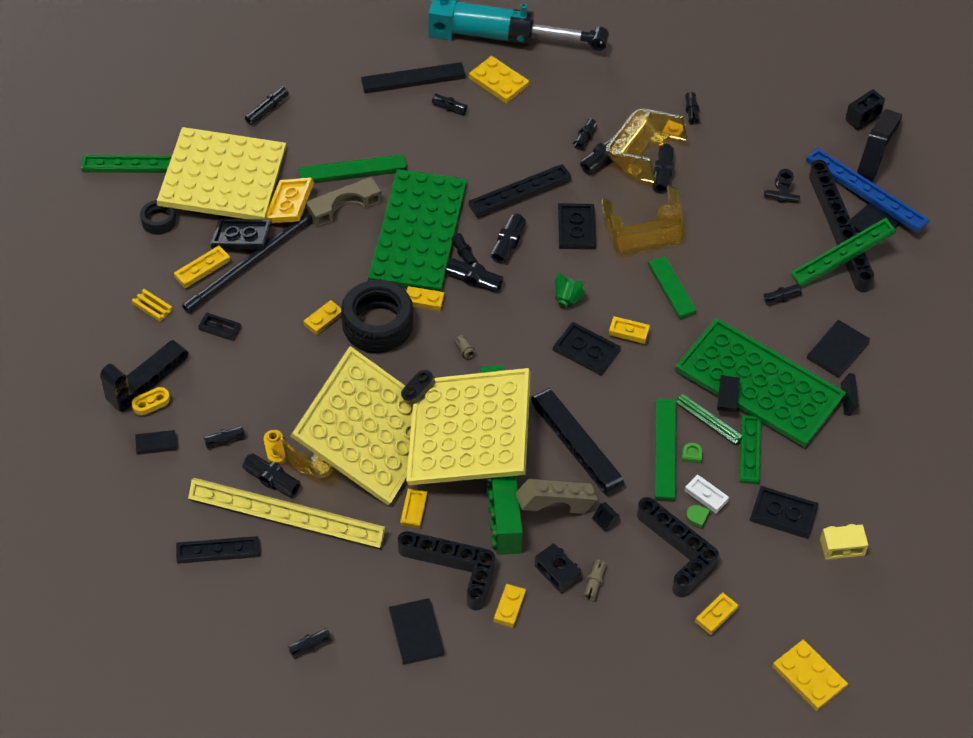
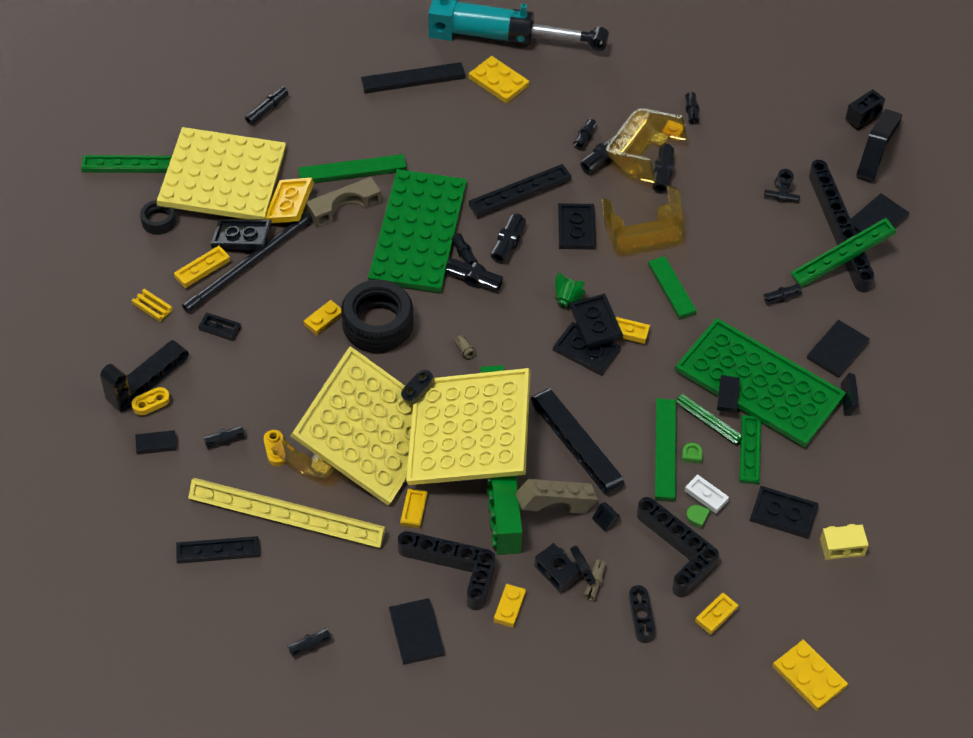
(271, 474): black piece -> none
(426, 298): yellow plate -> none
(440, 100): black pin -> none
(583, 565): none -> black tile
(596, 321): none -> black tile
(637, 621): none -> black beam
(871, 192): blue tile -> none

